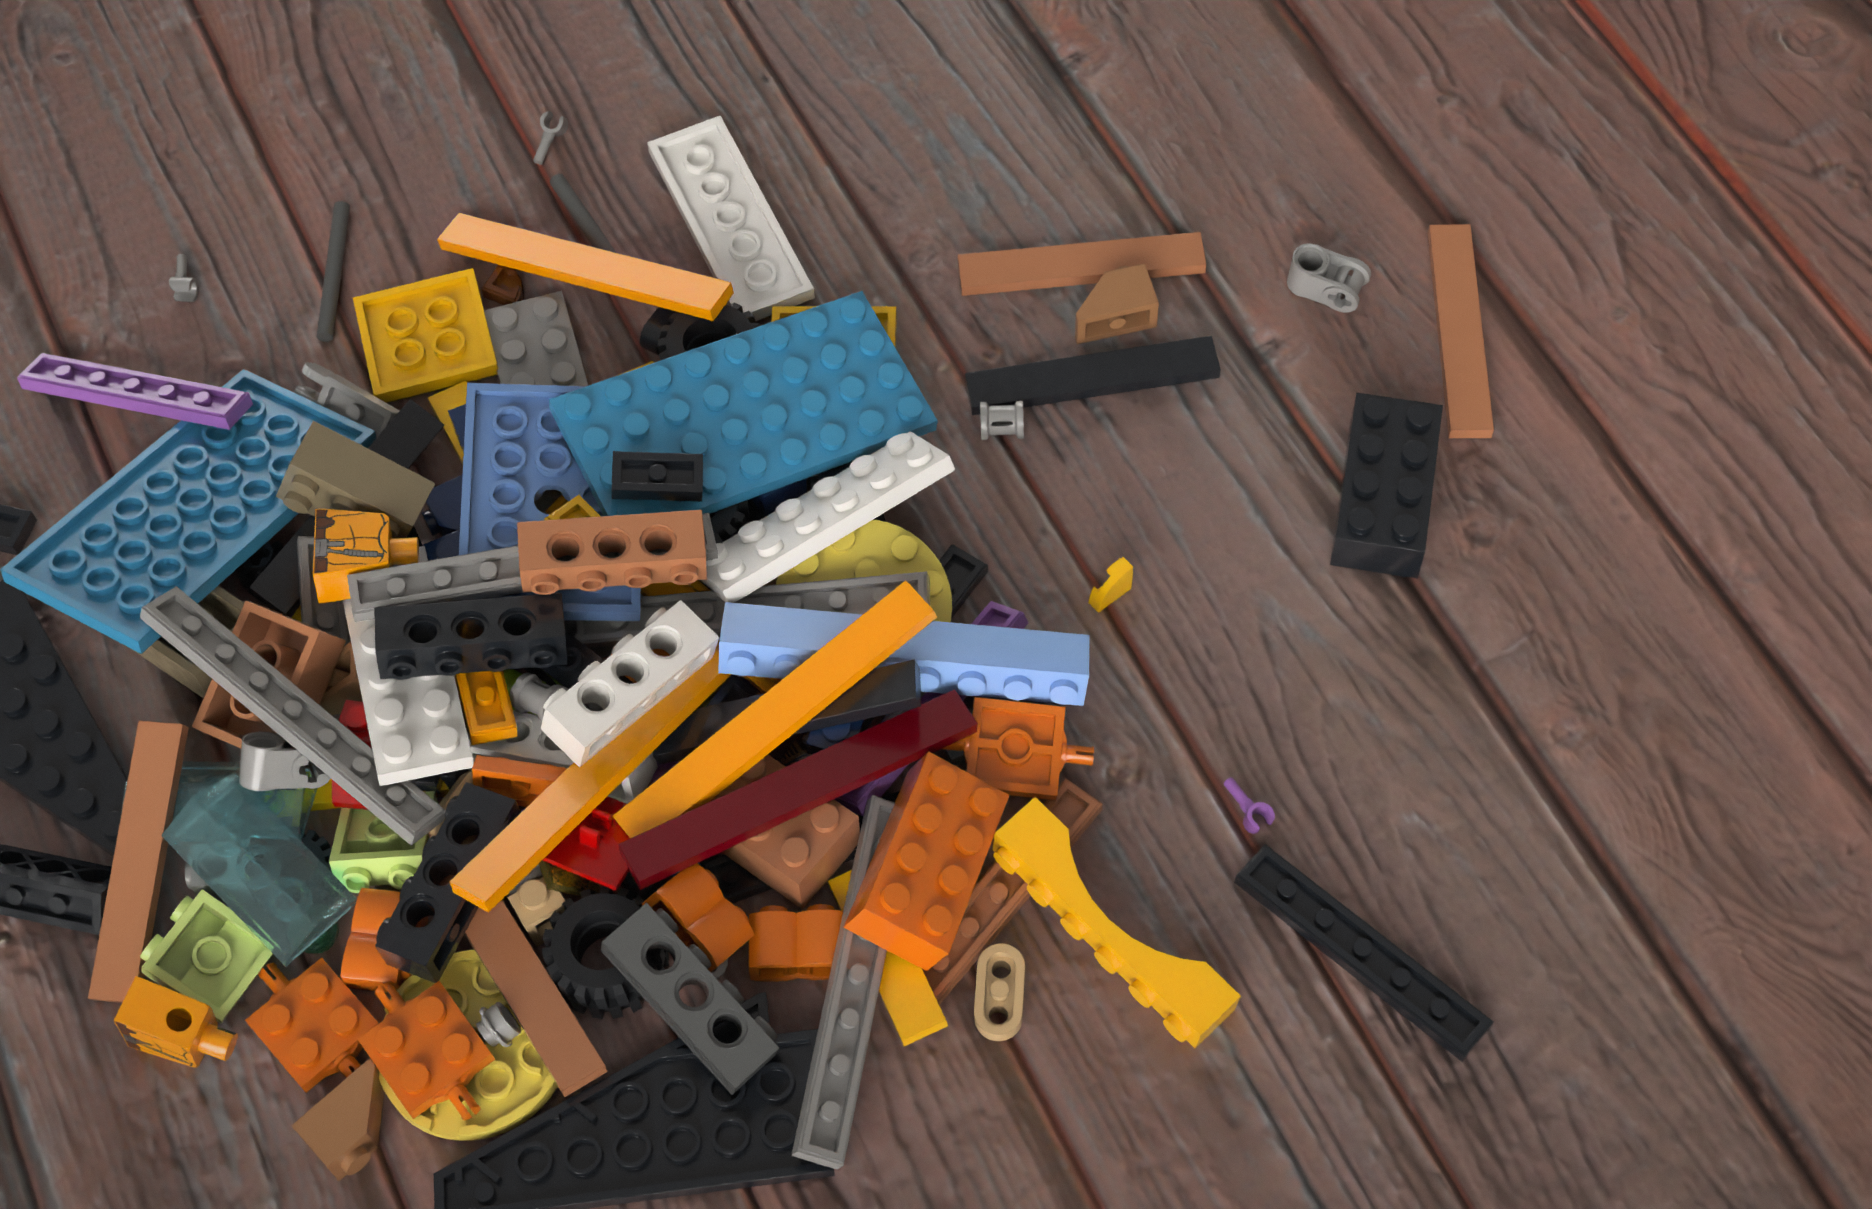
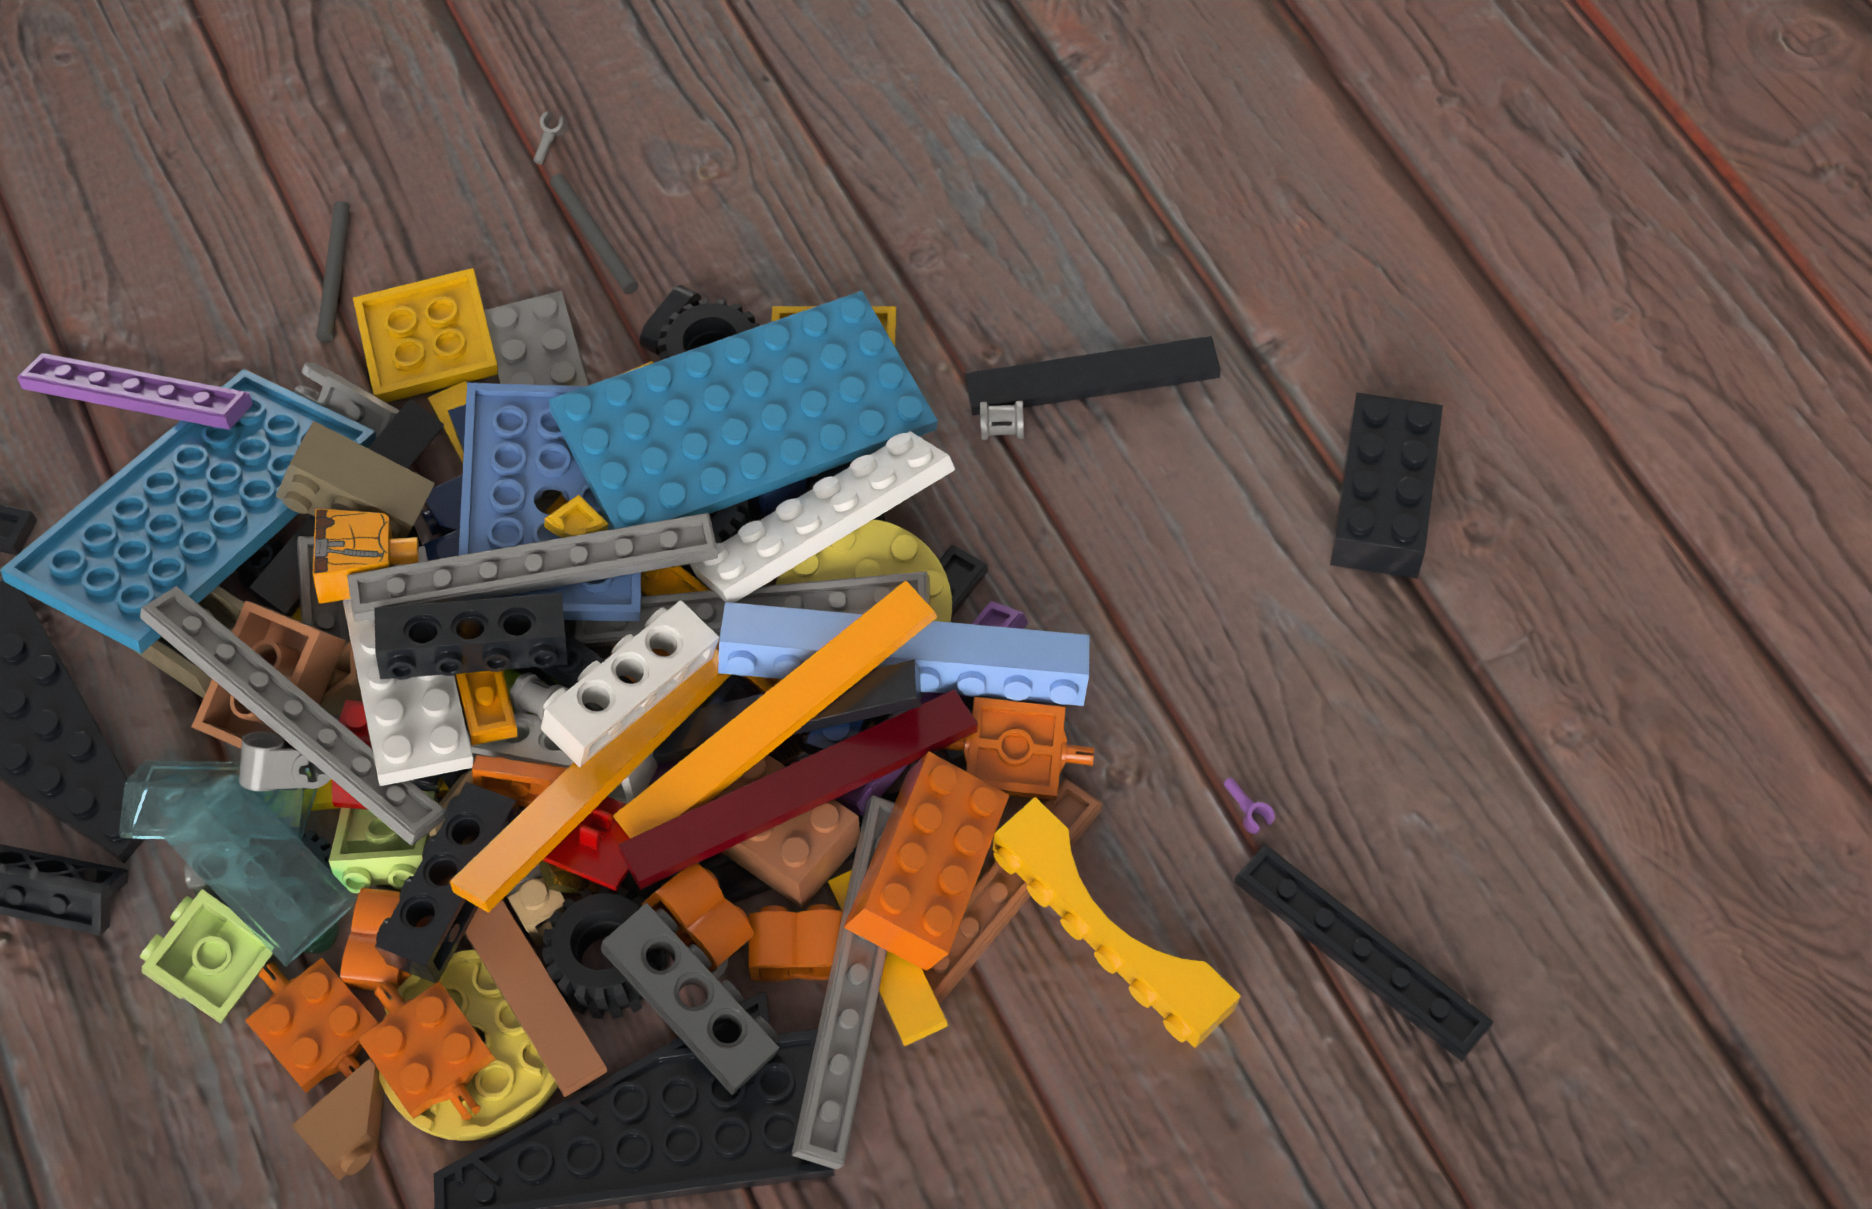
(138, 858): nougat tile -> none
(171, 1025): light orange torso -> none
(185, 287): light grey hand -> none
(498, 1025): light grey plate -> none
(503, 286): reddish brown tile -> none
(587, 266): light orange tile -> none
(593, 537): nougat brick -> none
(657, 476): black plate -> none
(730, 217): white plate -> none
(999, 994): tan plate -> none
(1078, 263): nougat tile -> none
(1116, 585): yellow tile -> none
(1118, 305): medium nougat slope -> none
(1324, 277): light grey piece -> none
(1460, 332): nougat tile -> none

